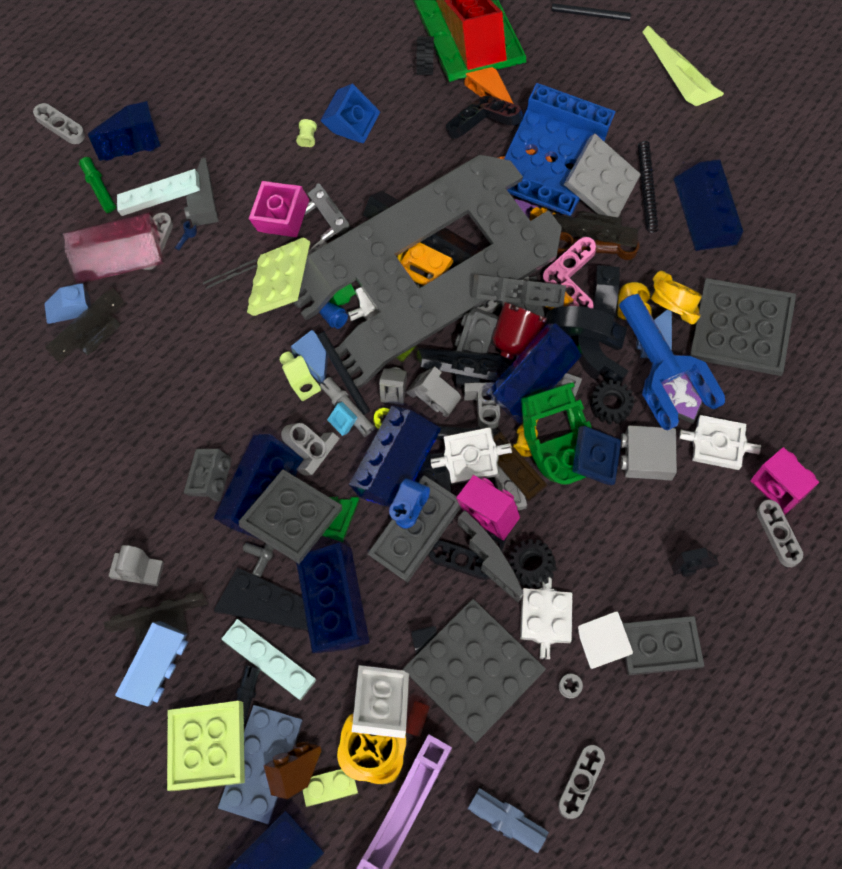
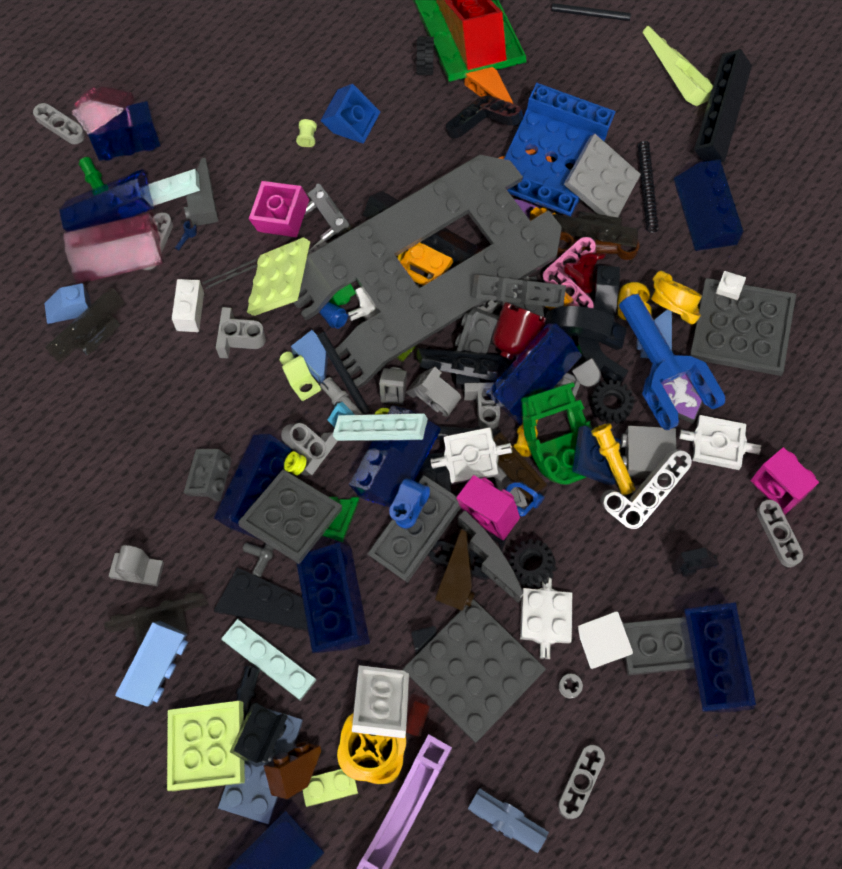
(100, 106): none -> clear pink slope
(108, 203): none -> clear blue slope
(188, 305): none -> white brick
(242, 337): none -> light grey tile
(259, 735): none -> black bracket
(295, 463): none -> neon yellow bush
(380, 427): none -> light aqua plate
(458, 578): none -> dark brown slope
(537, 498): none -> blue piece
(582, 274): none -> dark red helmet
(588, 373): none -> light grey tile
(610, 449): none -> yellow pin
(649, 485): none -> beam
(720, 658): none -> clear blue slope
(723, 106): none -> black brick
(731, 285): none -> white plate

